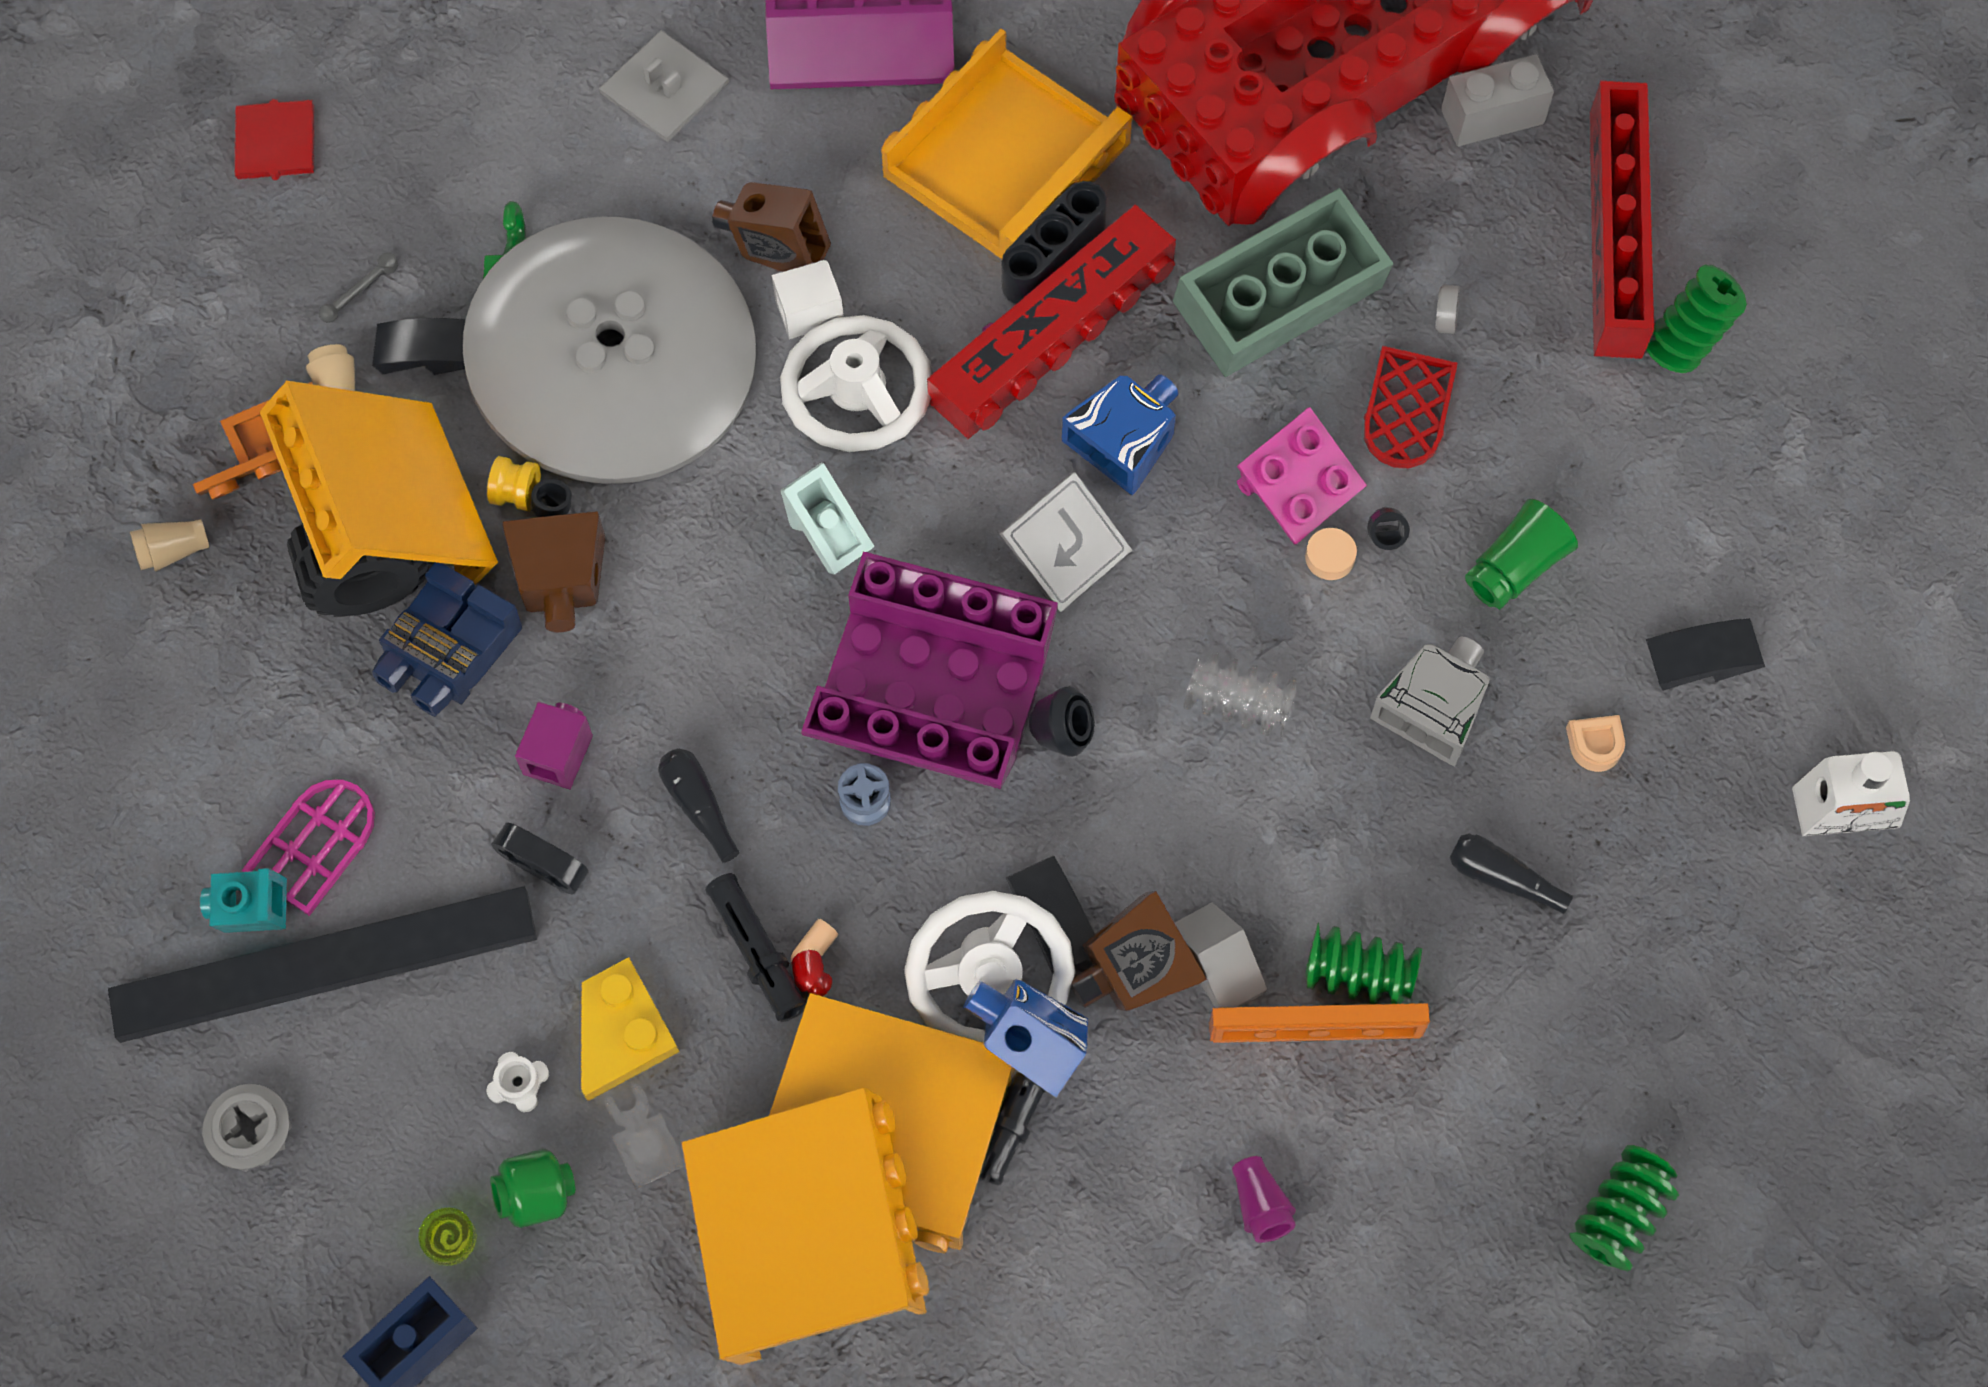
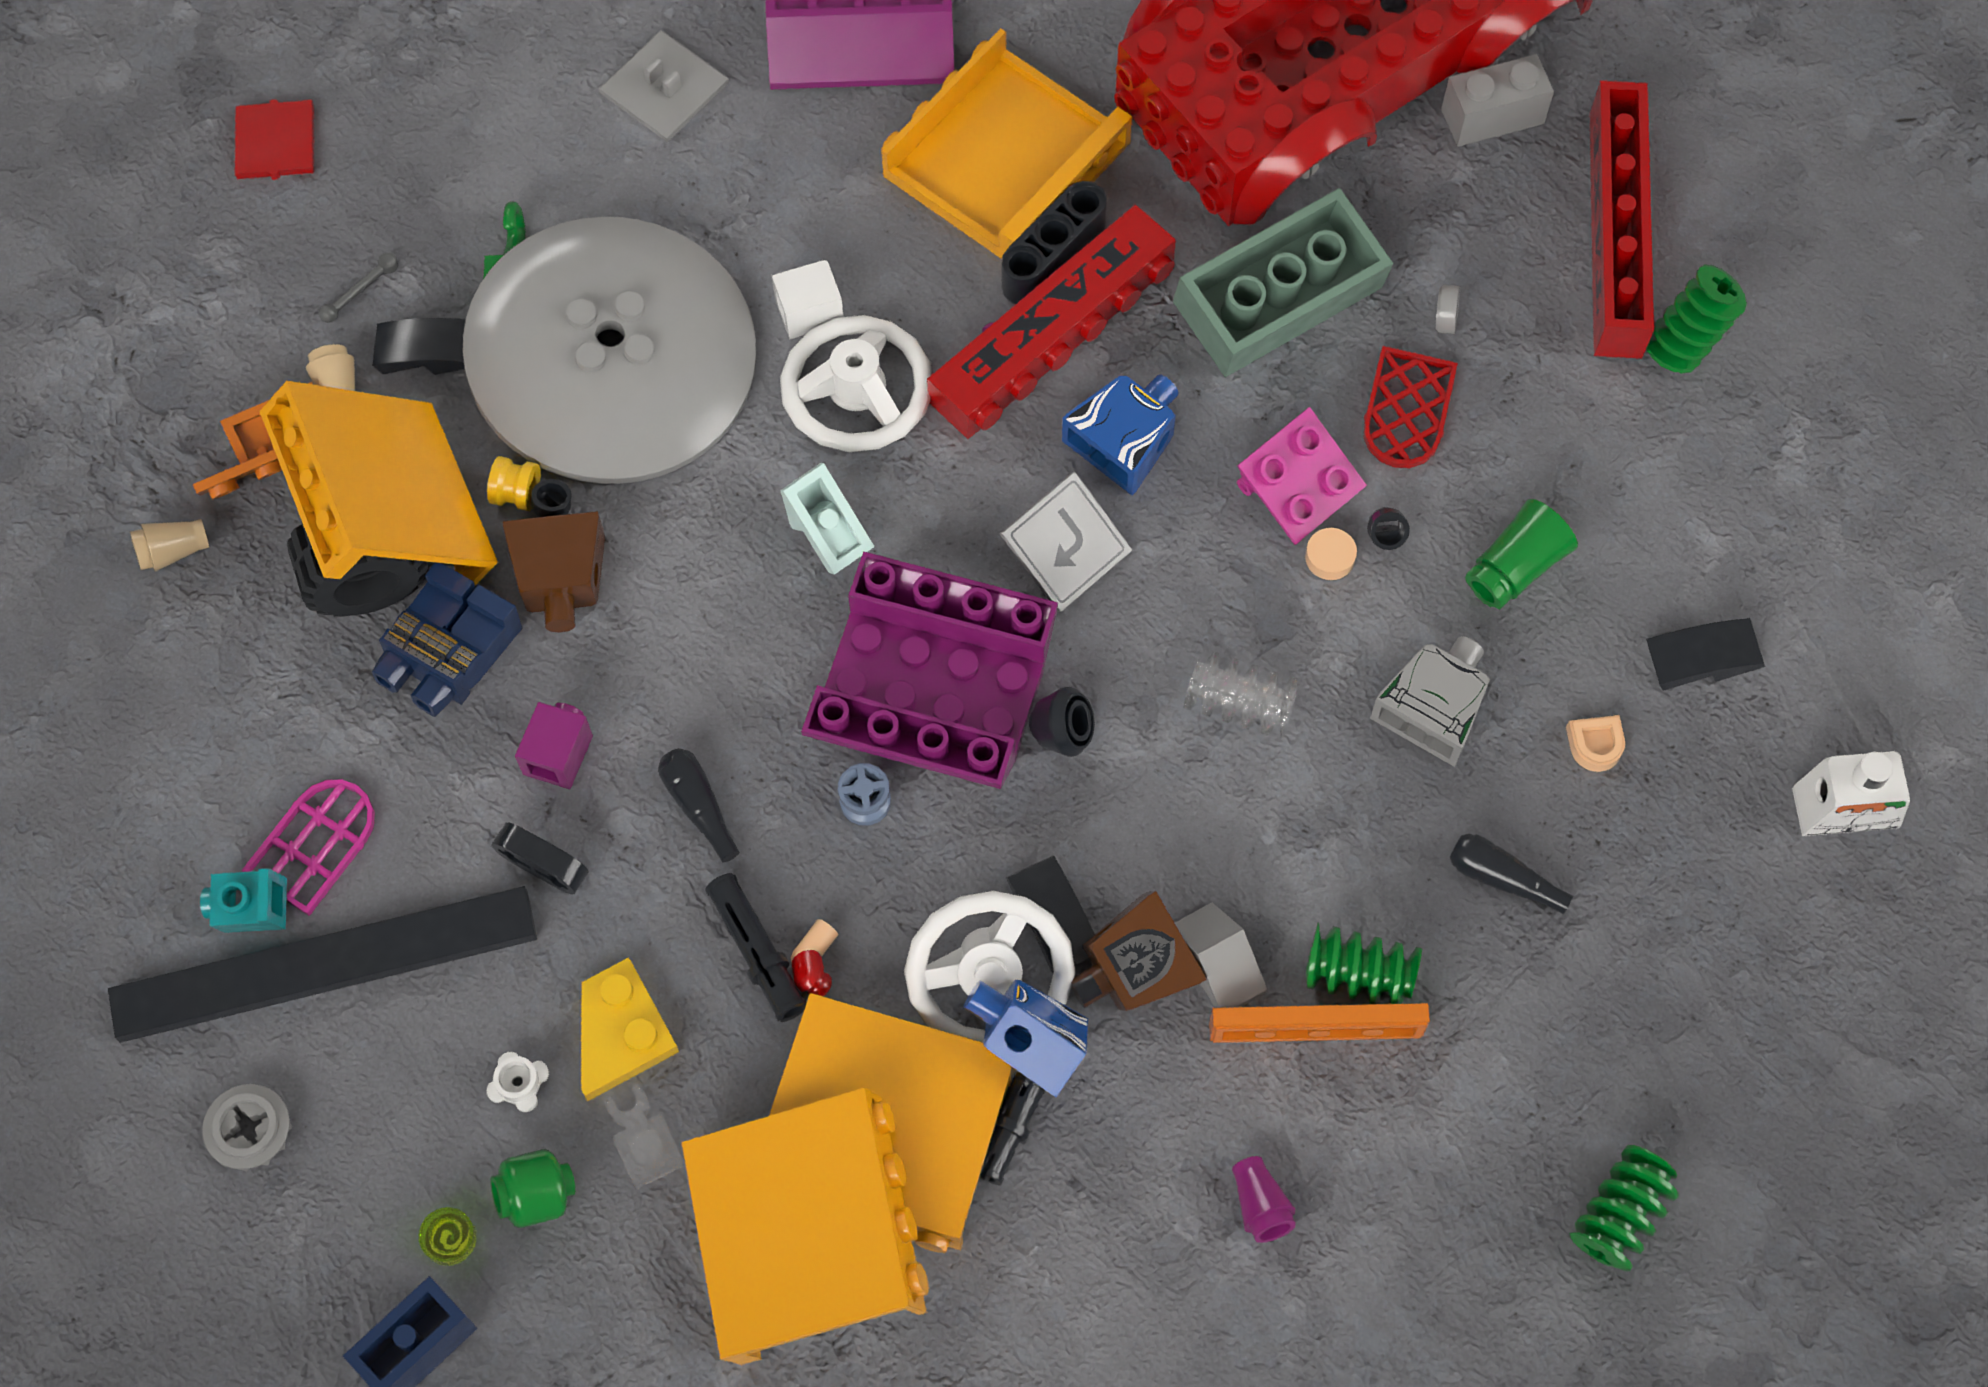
(775, 225): reddish brown torso -> none

